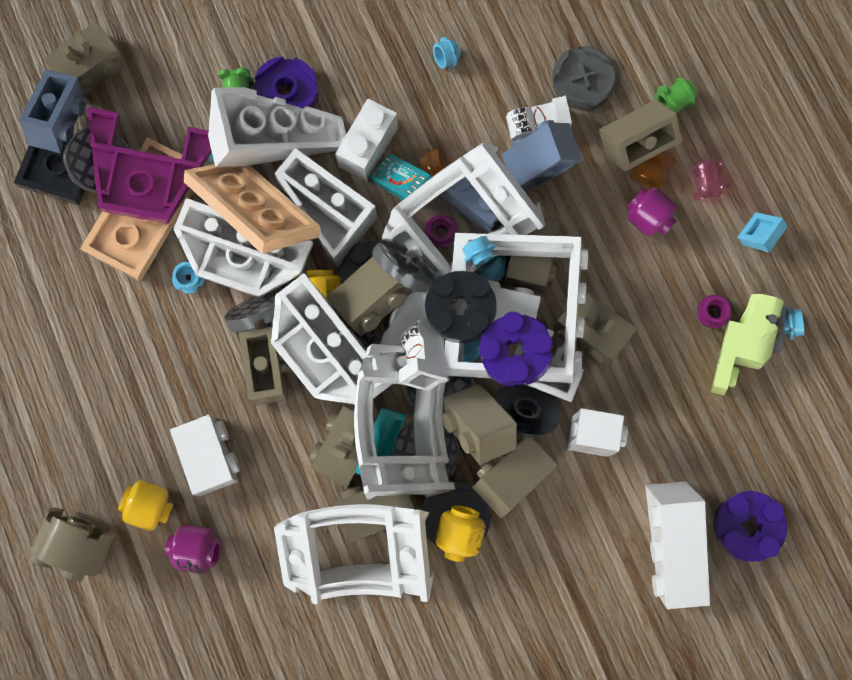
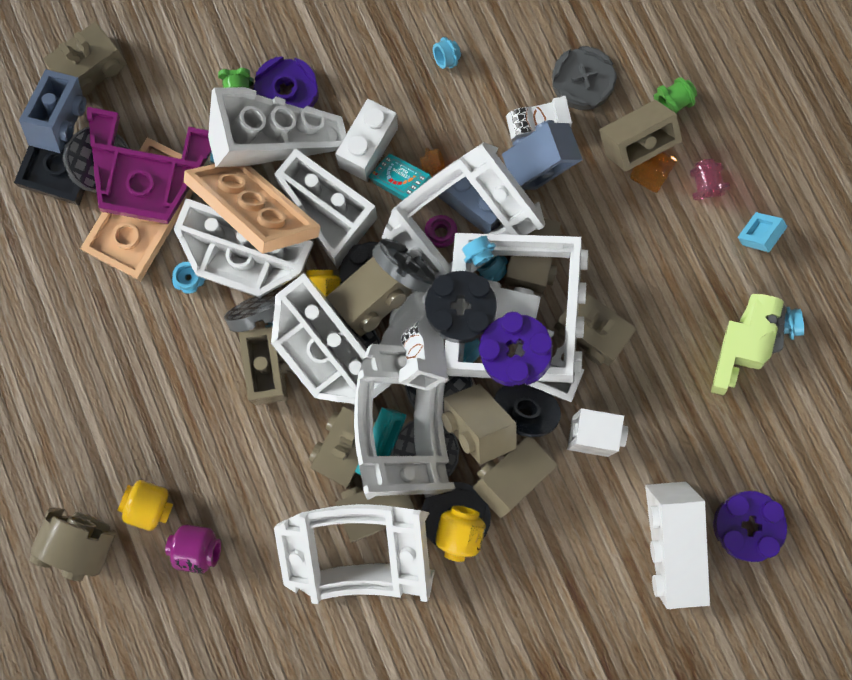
(205, 455): white brick -> none
(652, 212): magenta head -> none
(723, 307): magenta plate -> none

